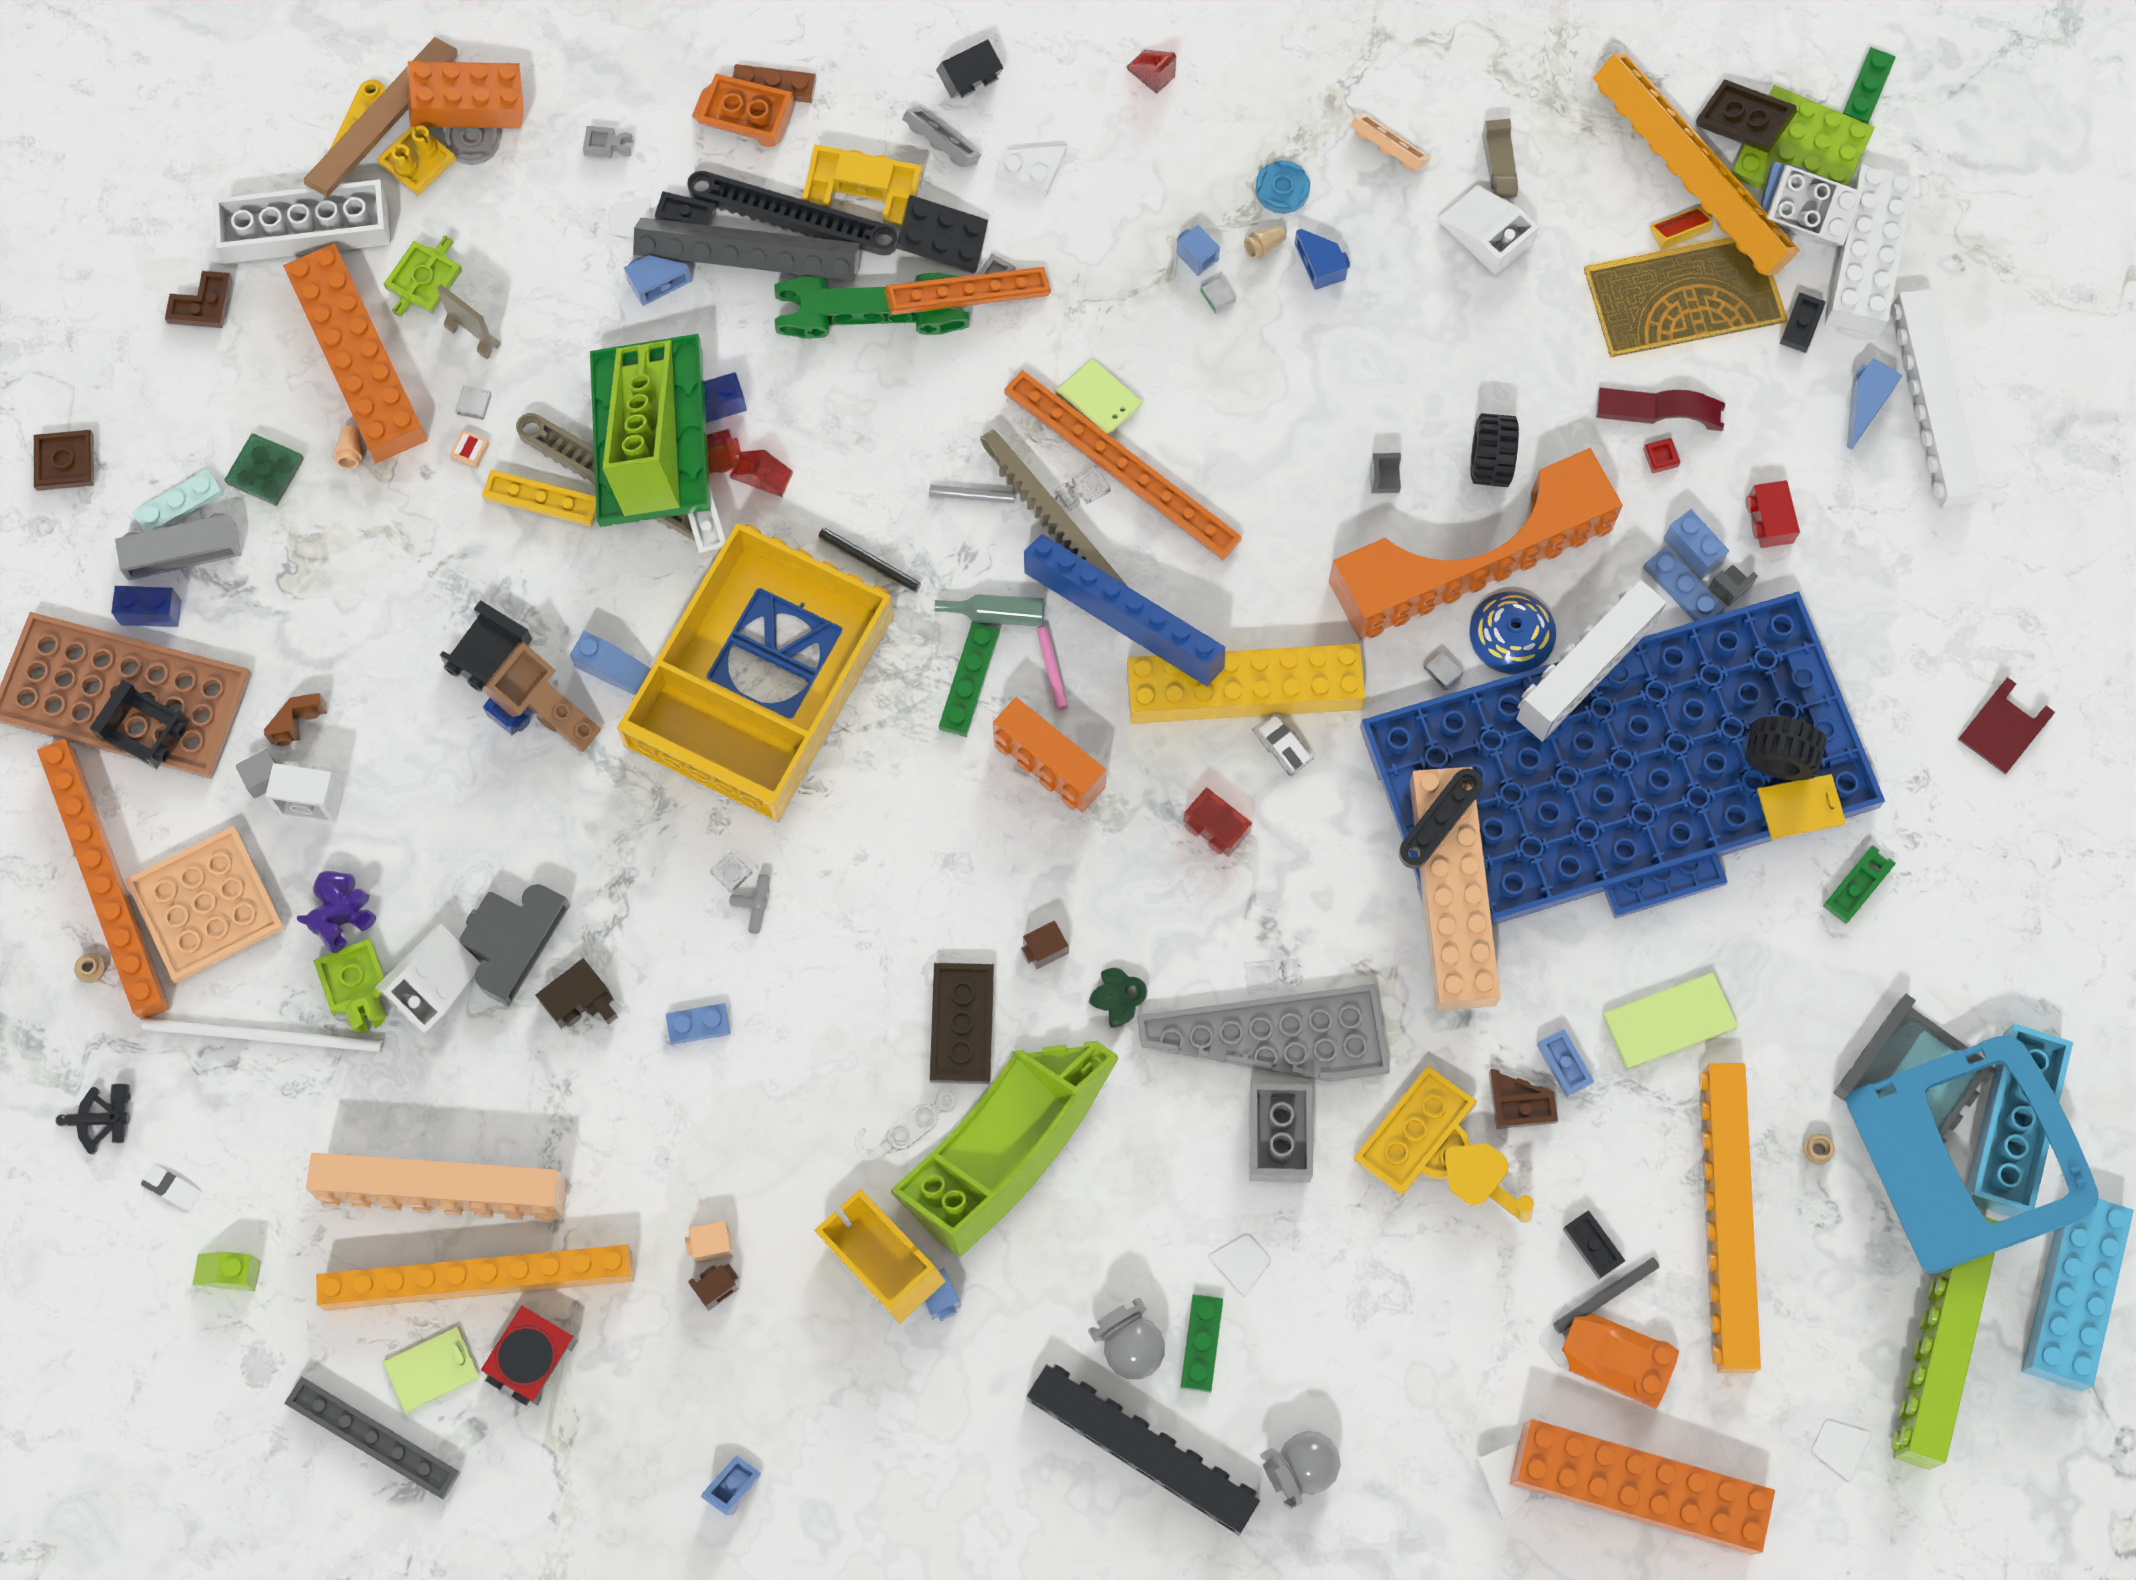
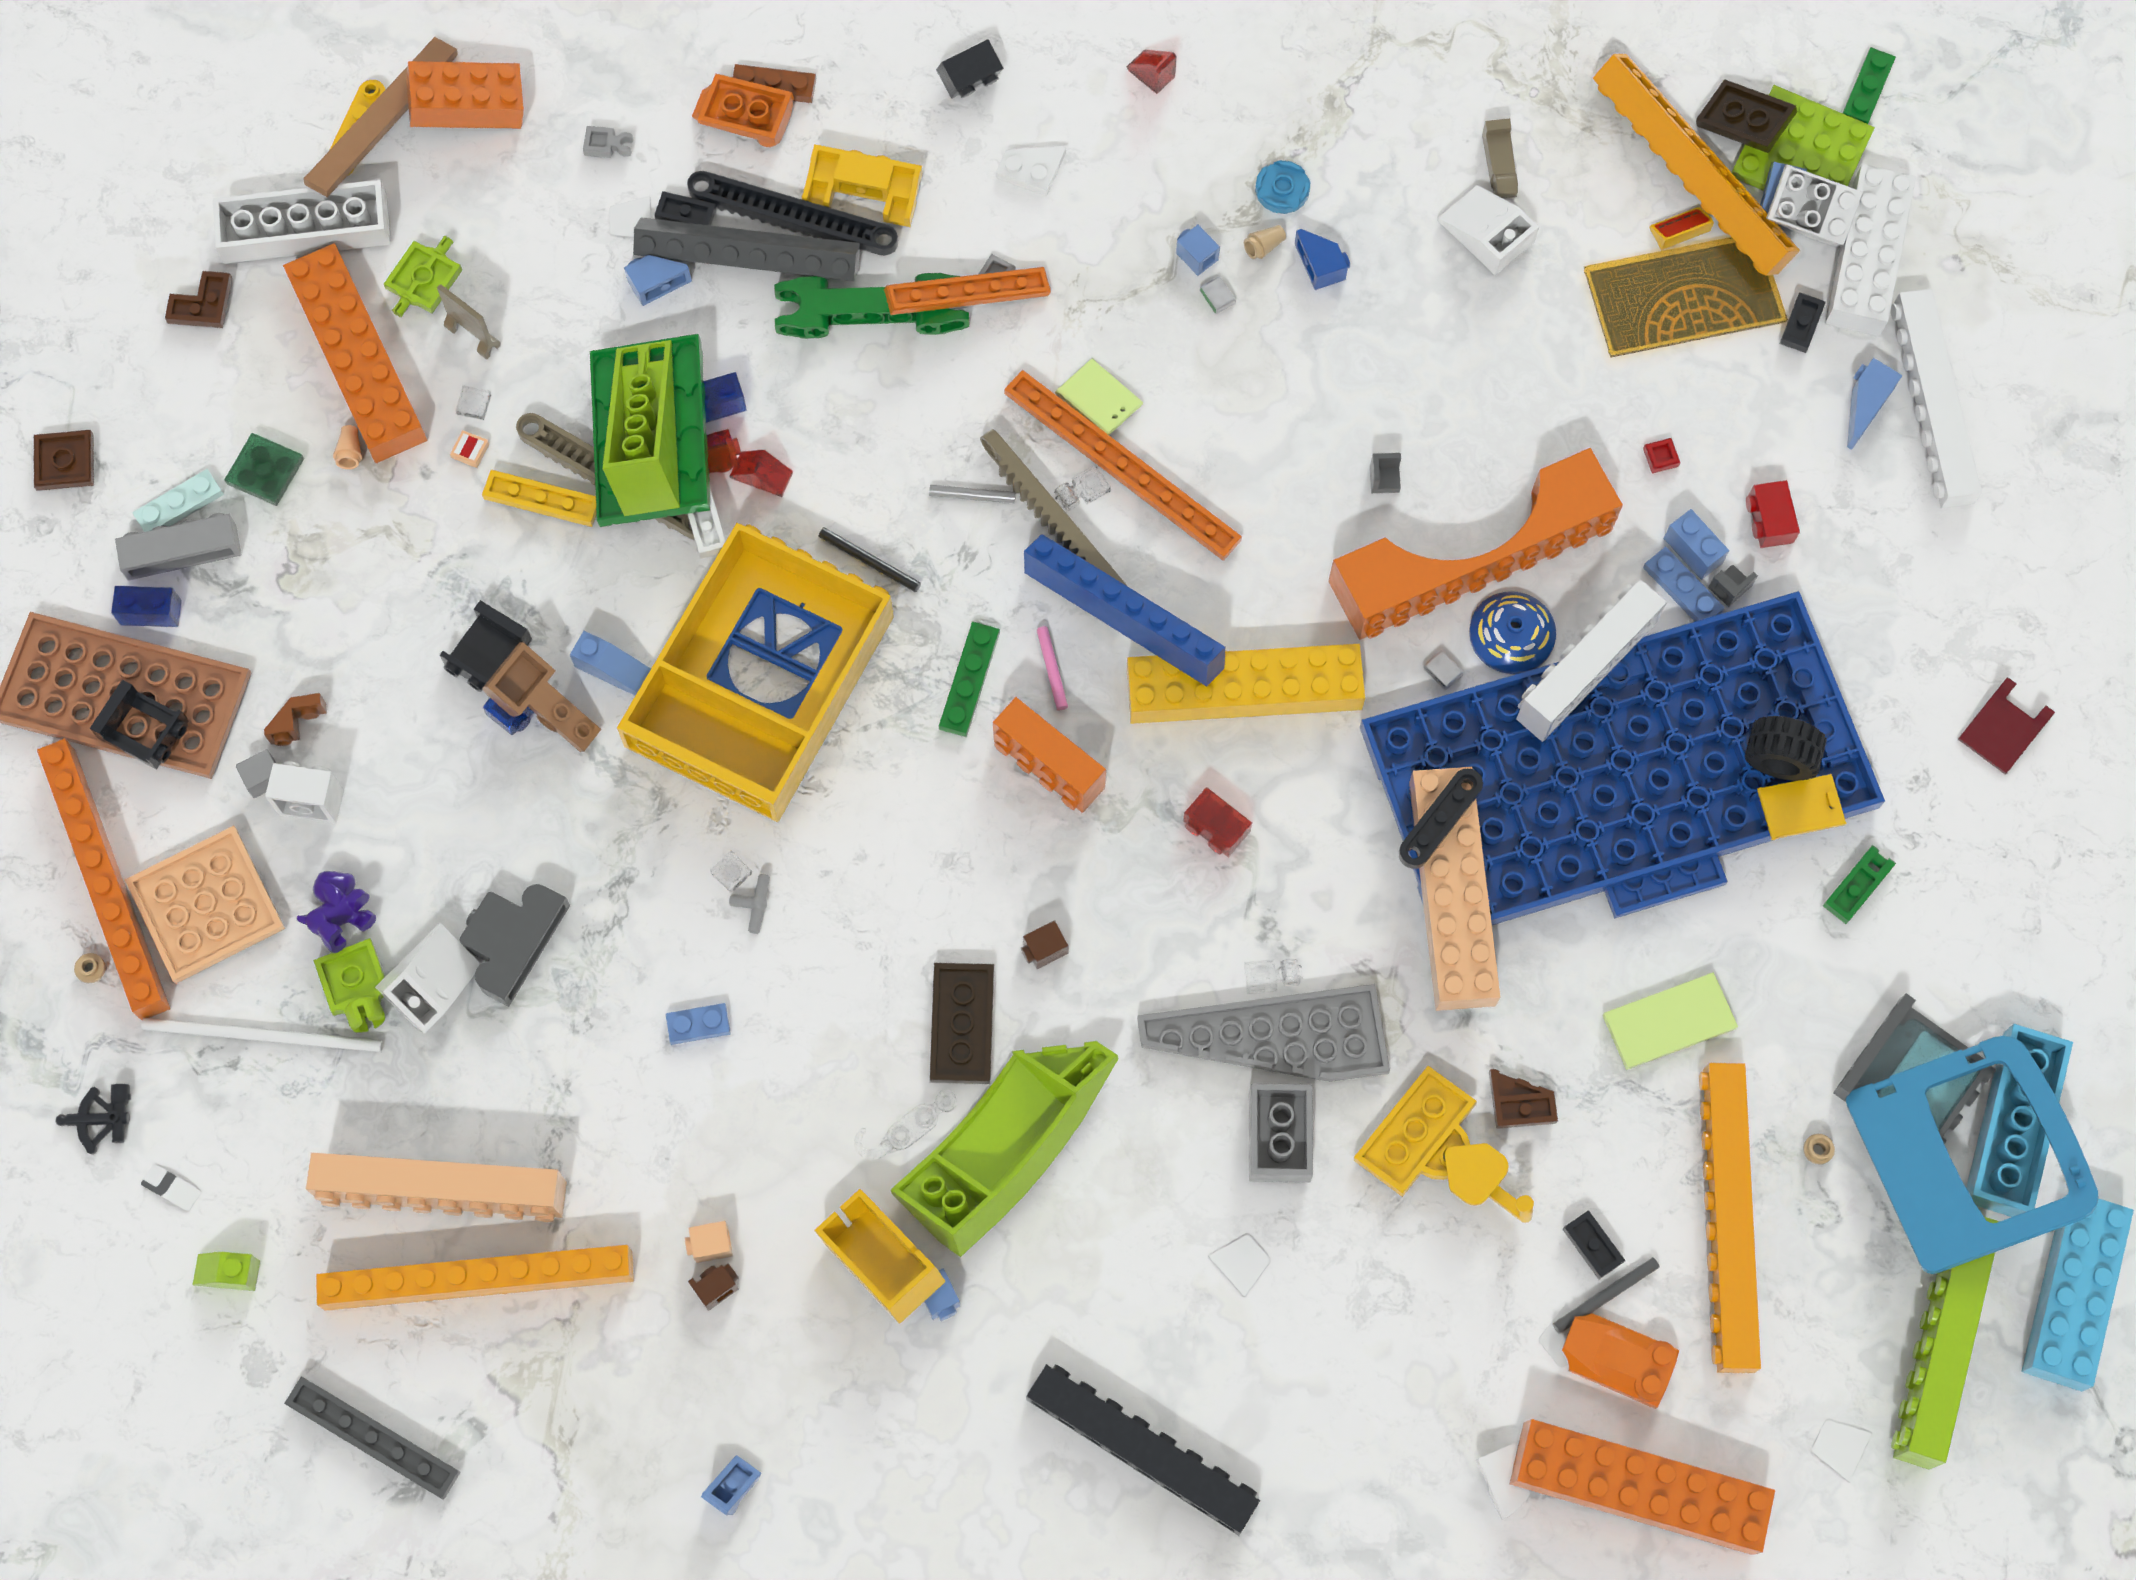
(416, 159): yellow plate -> none
(430, 1370): yellowish green container -> none
(472, 147): light grey tile -> none
(527, 1355): panel -> none
(575, 992): dark brown hinge -> none
(941, 137): light grey plate -> none
(942, 234): black plate -> none
(997, 609): sand green piece -> none
(1113, 996): dark green plate -> none
(1132, 1344): light grey tile -> none
(1201, 1343): green plate -> none
(1283, 743): slope -> none
(1304, 1465): light grey tile -> none
(1389, 142): light nougat plate -> none
(1494, 450): black tyre -> none
(1565, 1063): medium blue plate -> none
(1652, 407): dark red piece -> none

